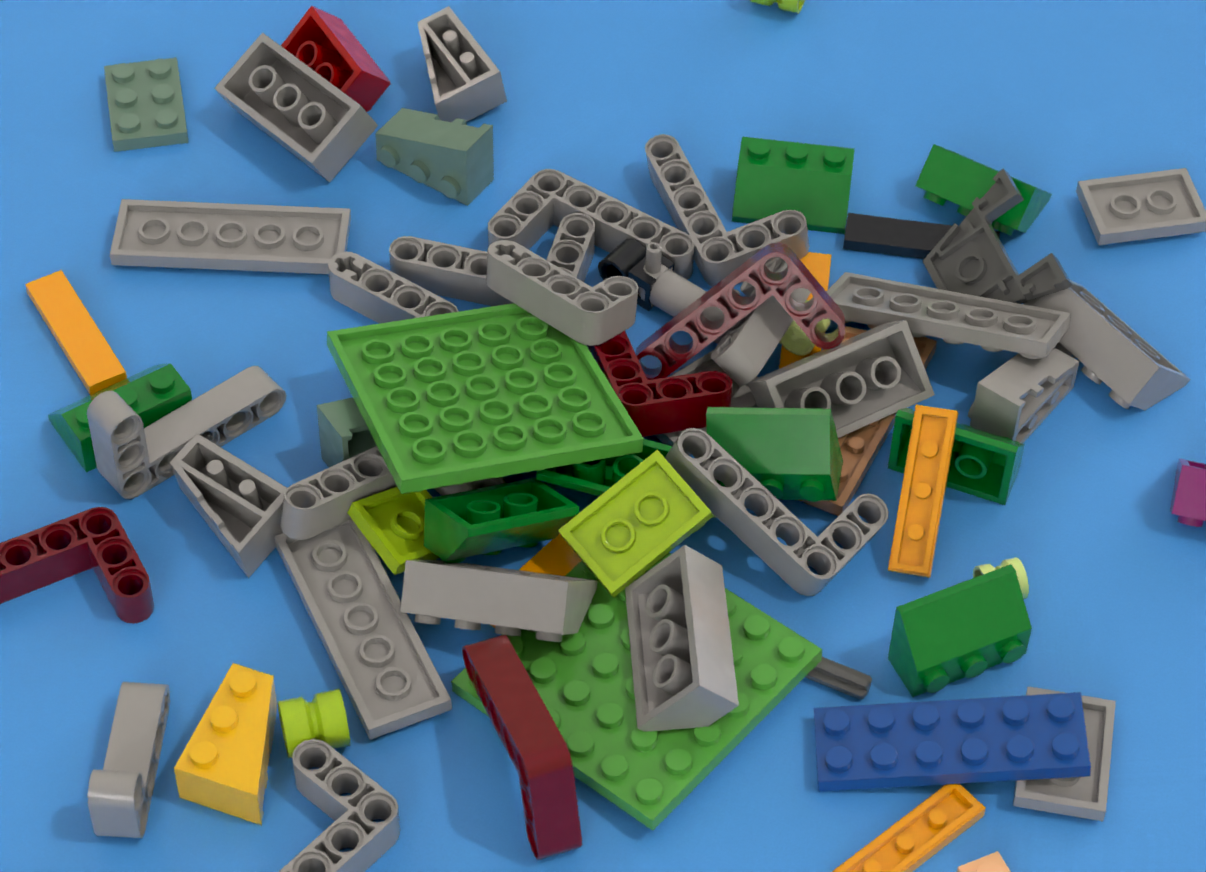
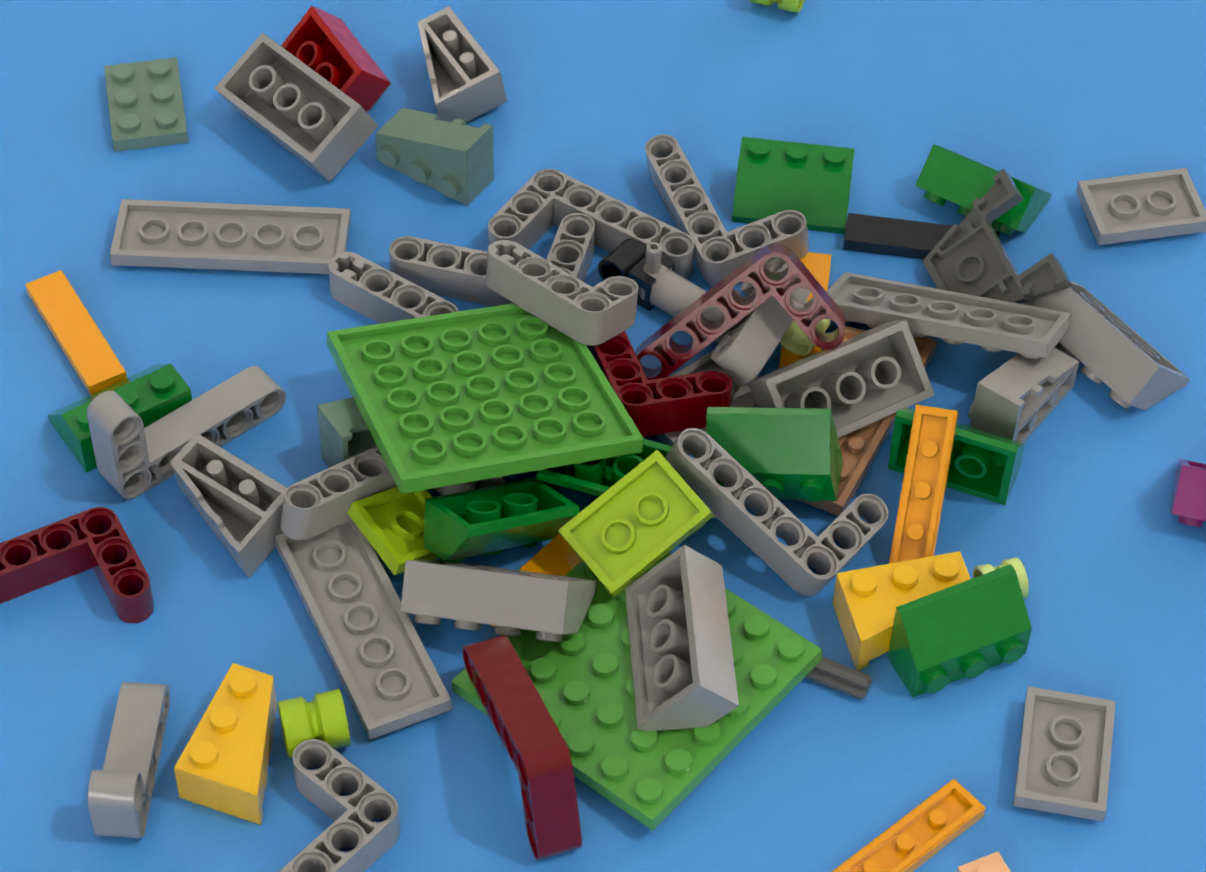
(869, 597): none -> yellow wedge
(951, 742): blue plate -> none

